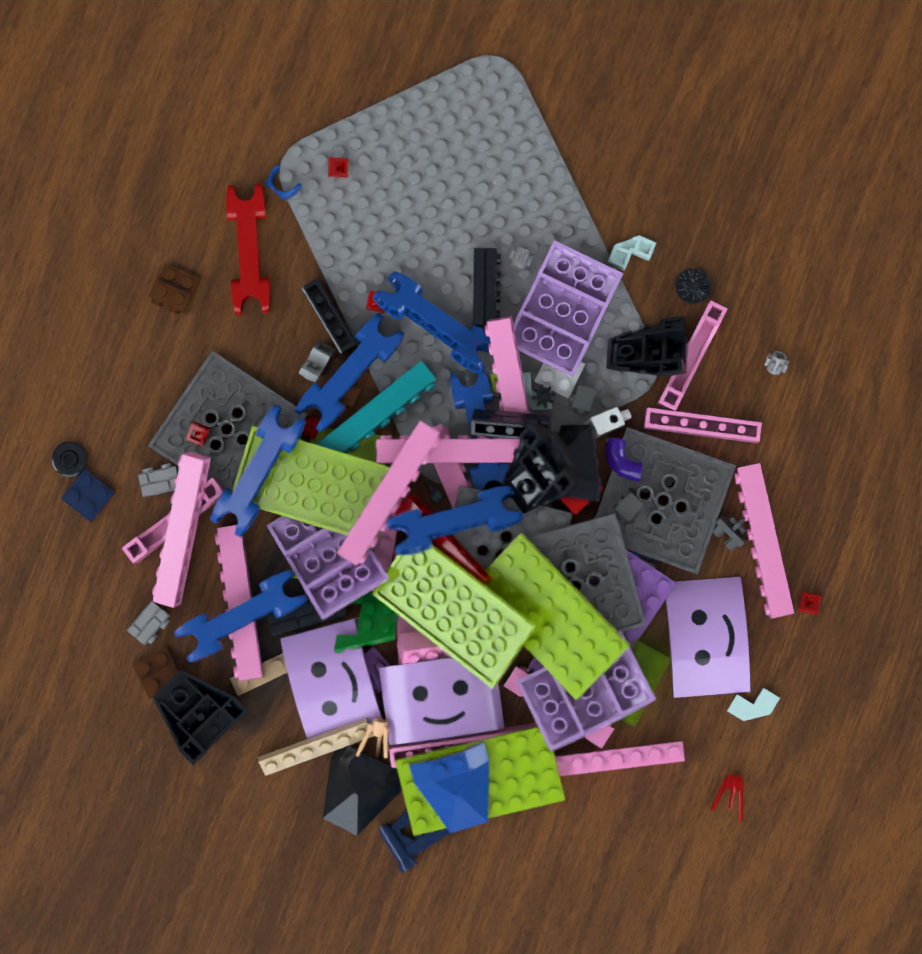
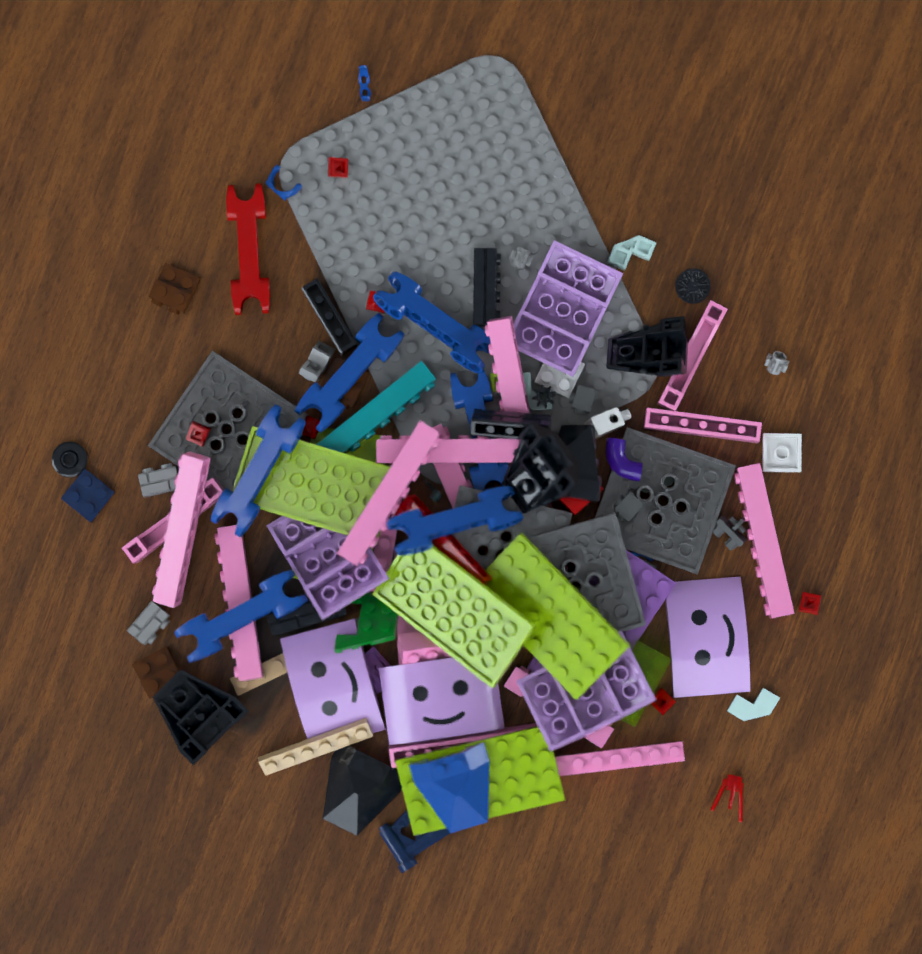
(363, 72): none -> blue cap
(380, 730): light nougat plant -> none
(663, 701): none -> red tile
(781, 452): none -> white plate

